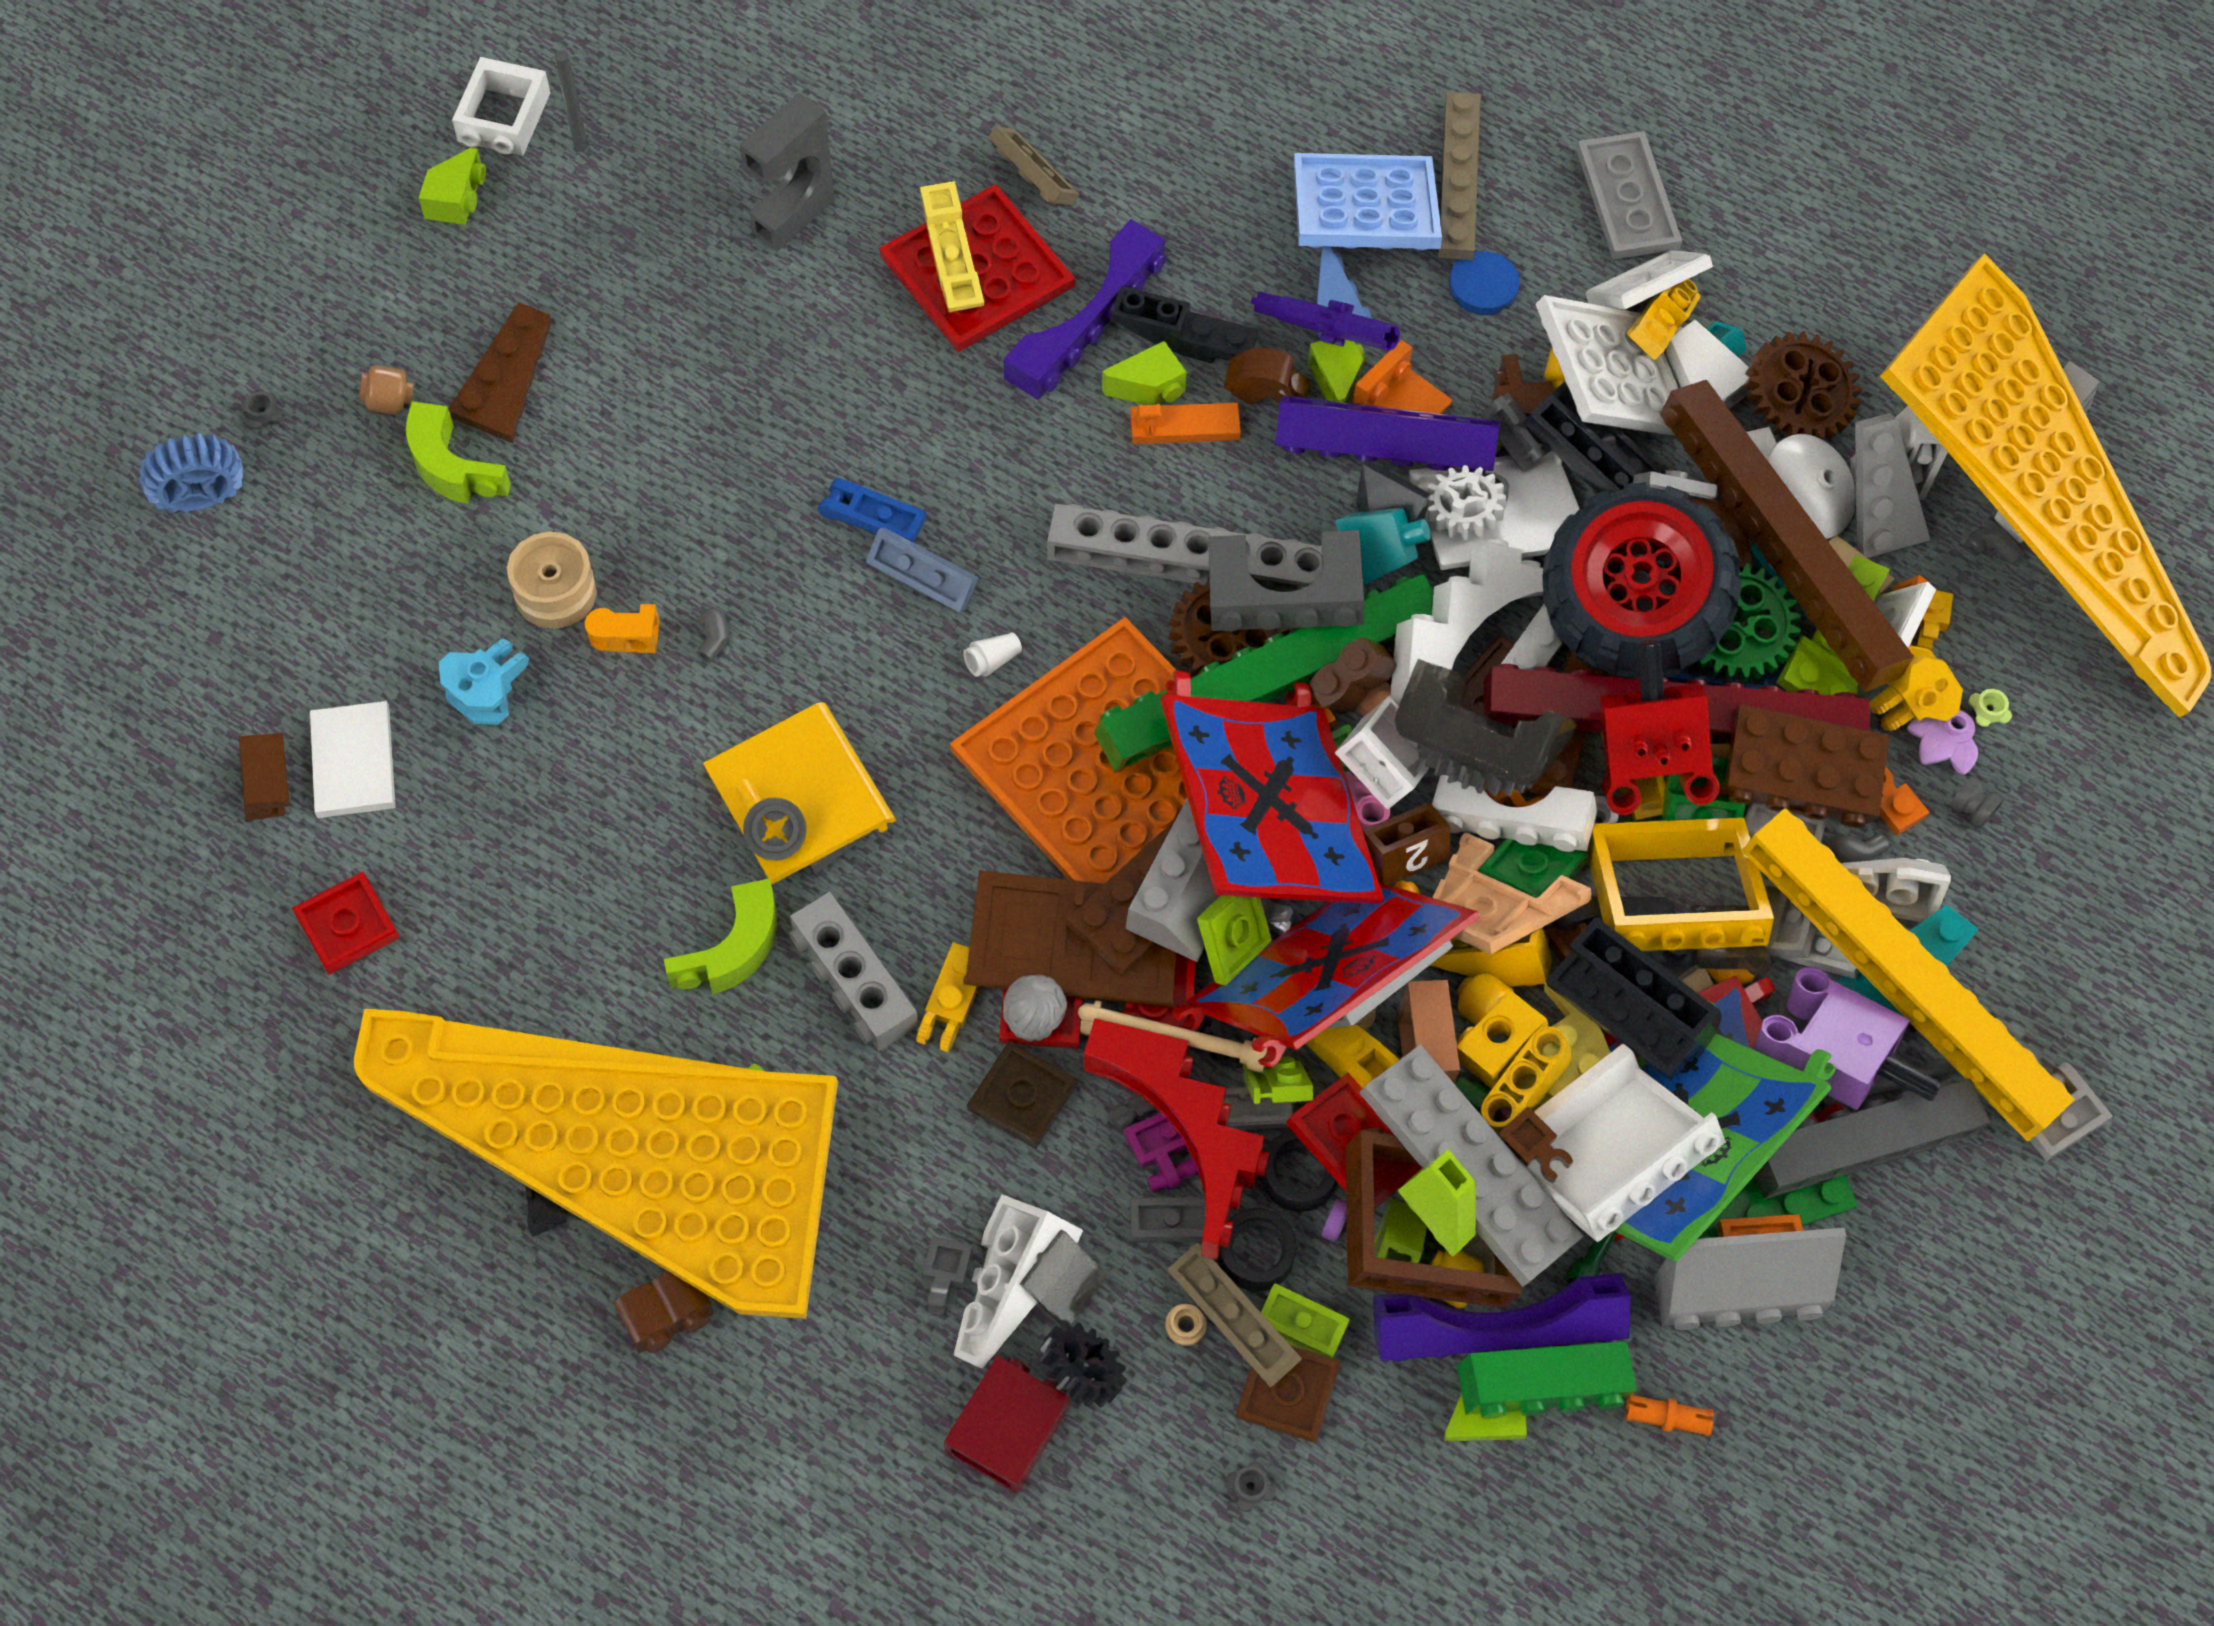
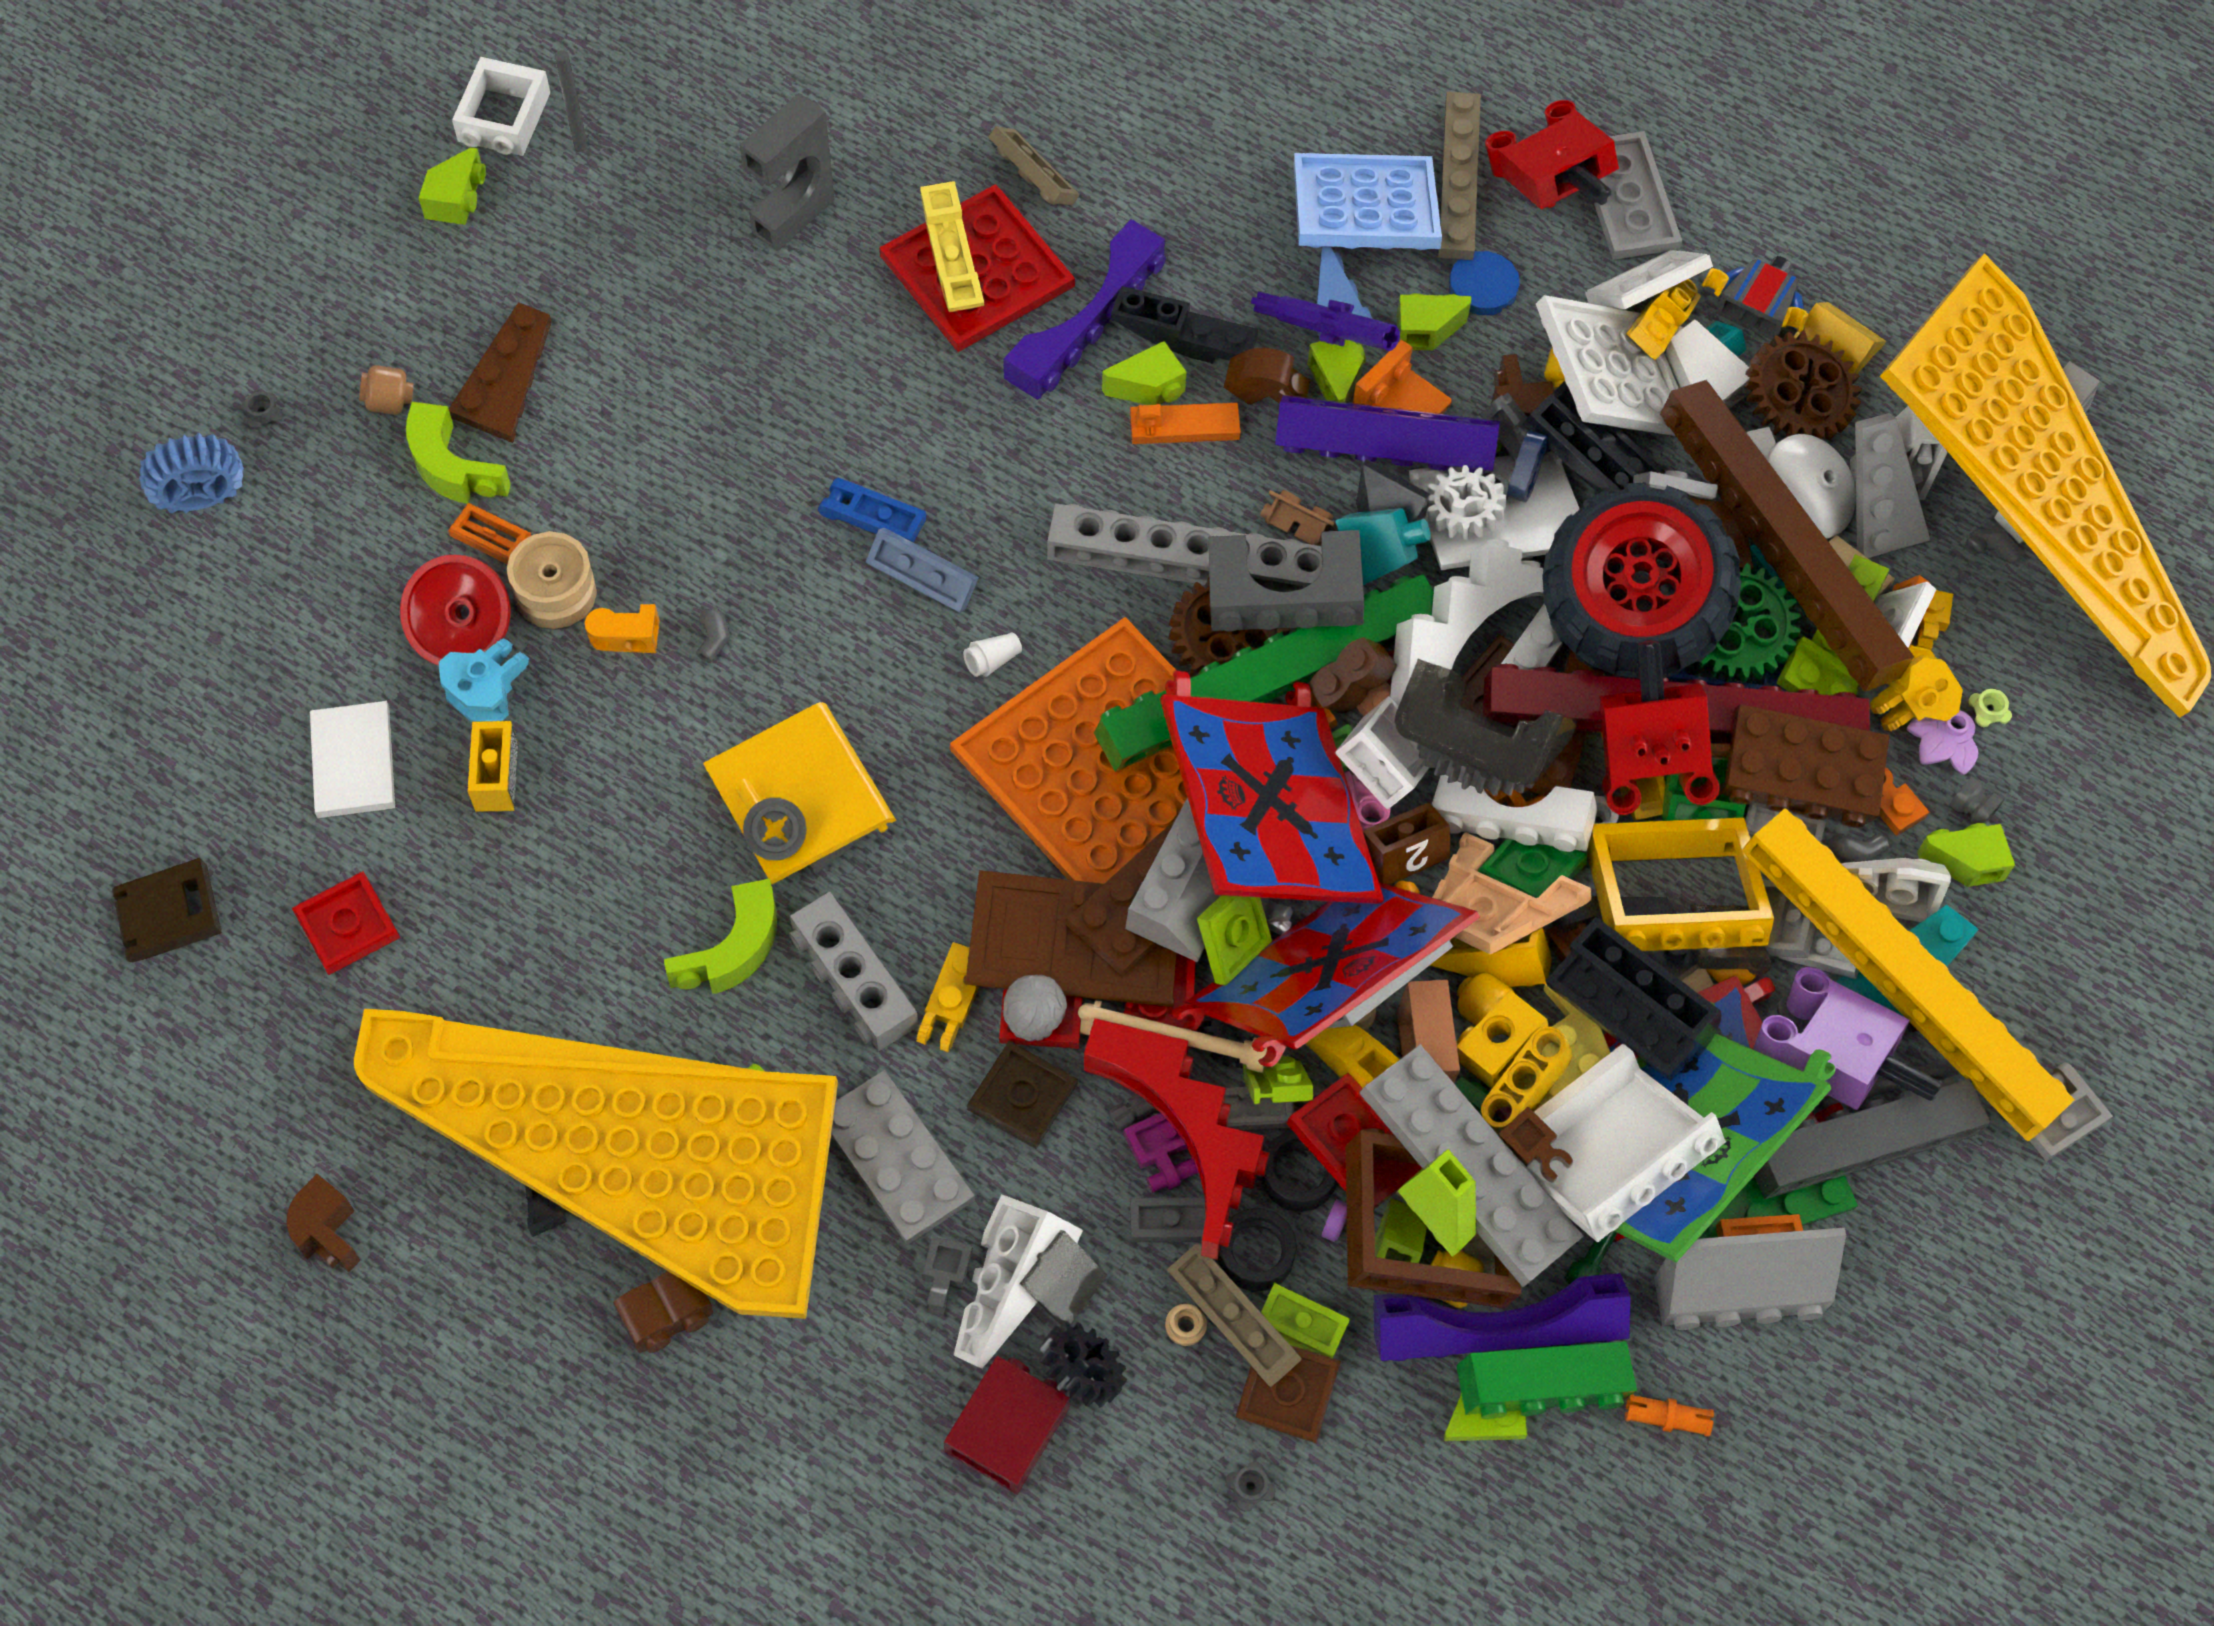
(156, 912): none -> dark brown container
(263, 776): reddish brown hinge -> none
(313, 1220): none -> reddish brown brick
(434, 604): none -> red dish
(480, 544): none -> orange tile
(493, 766): none -> yellow brick
(897, 1158): none -> light grey plate
(1287, 511): none -> medium nougat hinge
(1430, 319): none -> lime slope
(1527, 466): none -> dark blue beam
(1557, 159): none -> red piece
(1759, 296): none -> torso
(1845, 332): none -> yellow slope
(1970, 855): none -> lime slope

